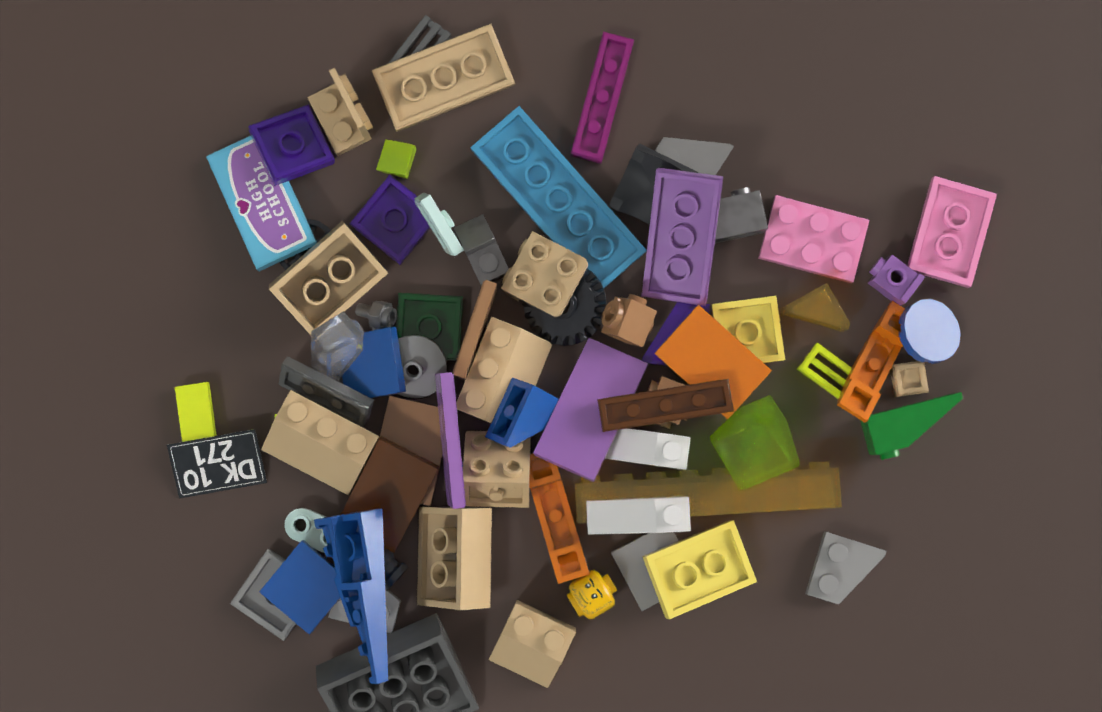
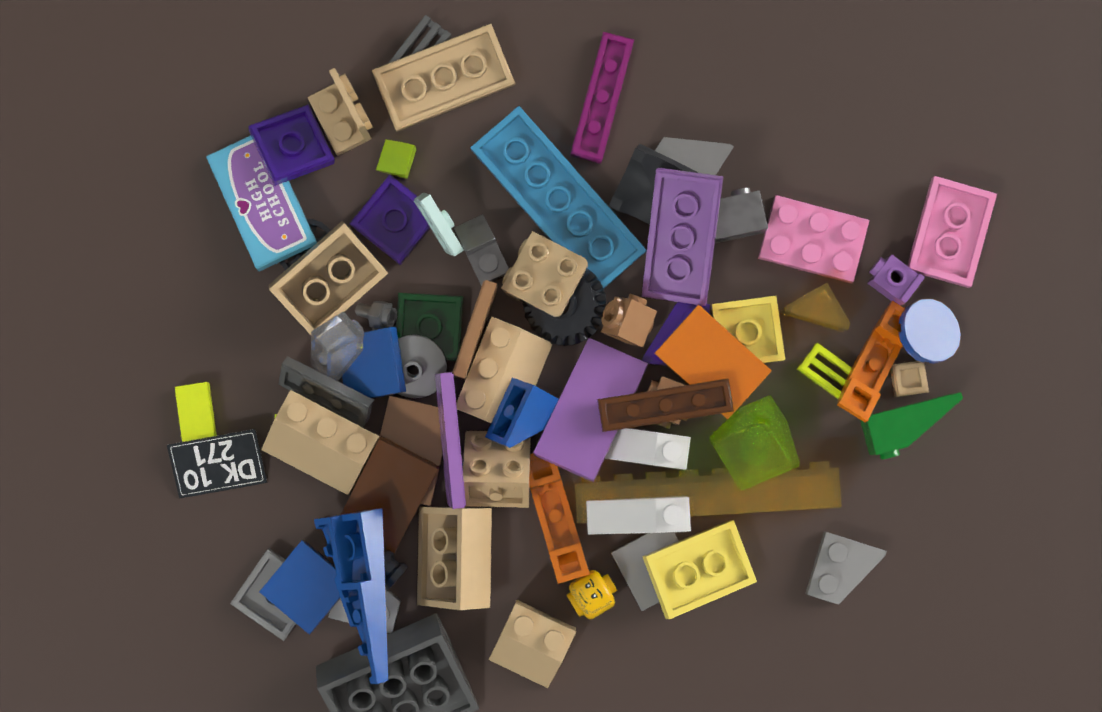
(311, 535): light aqua plate -> none

